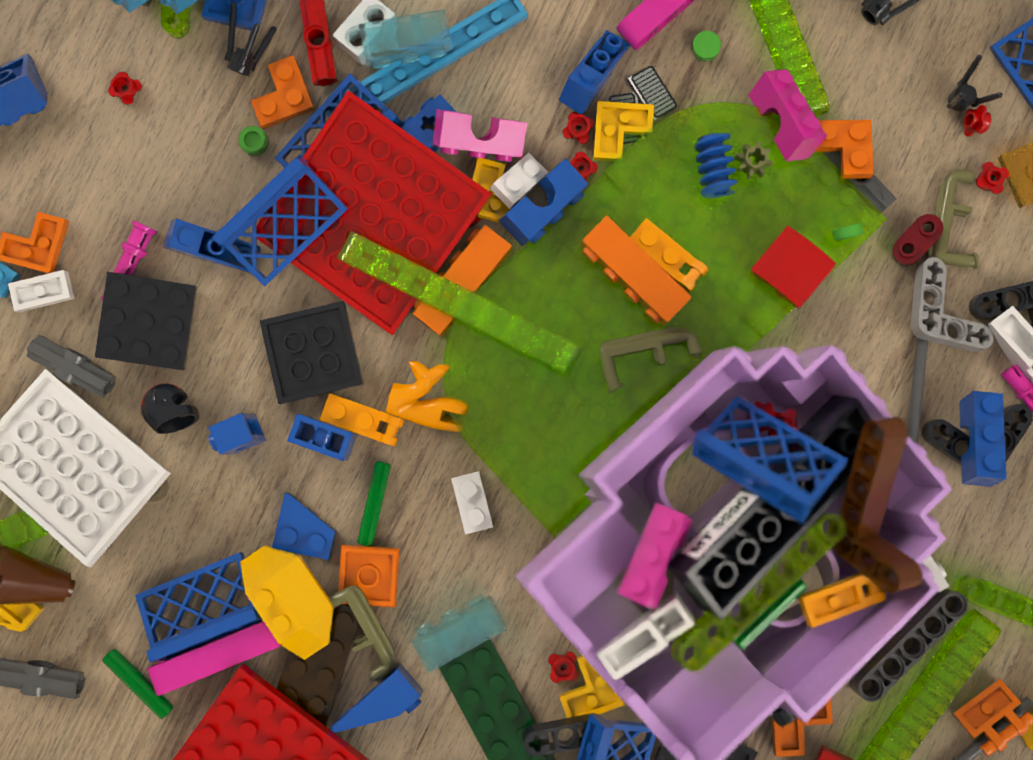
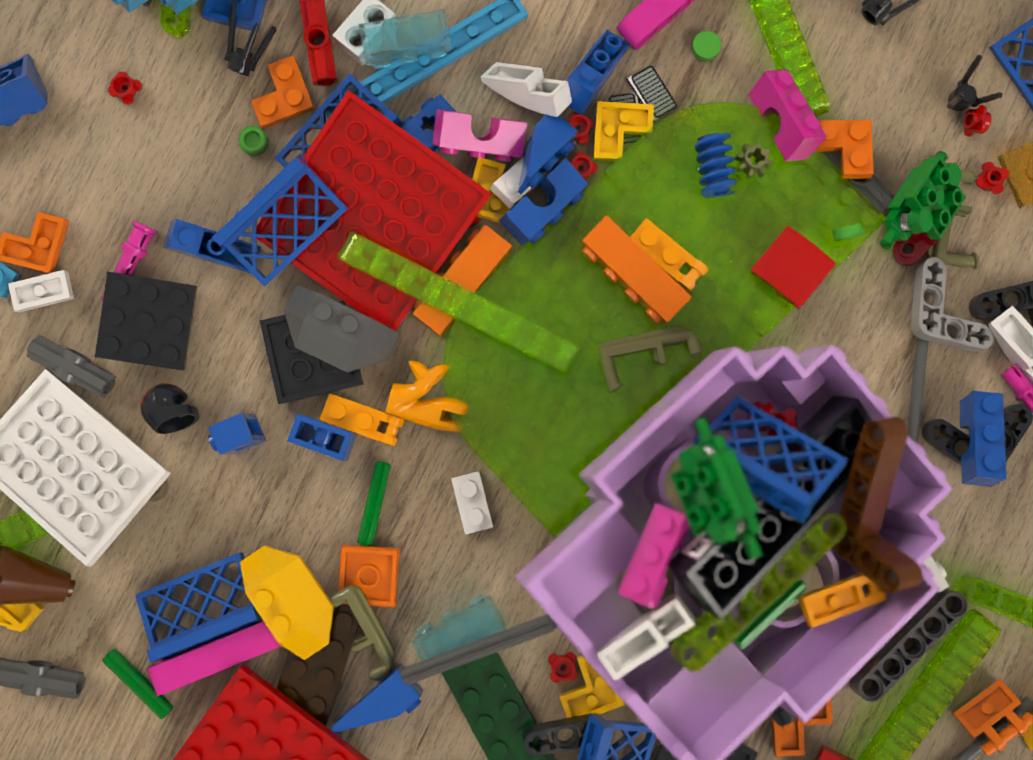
(302, 530): blue wing -> none
(337, 332): none -> dark grey wedge
(478, 649): none -> dark grey axle
(528, 88): none -> white slope
(547, 142): none -> blue slope
(716, 492): none -> green piece
(925, 201): none -> green piece

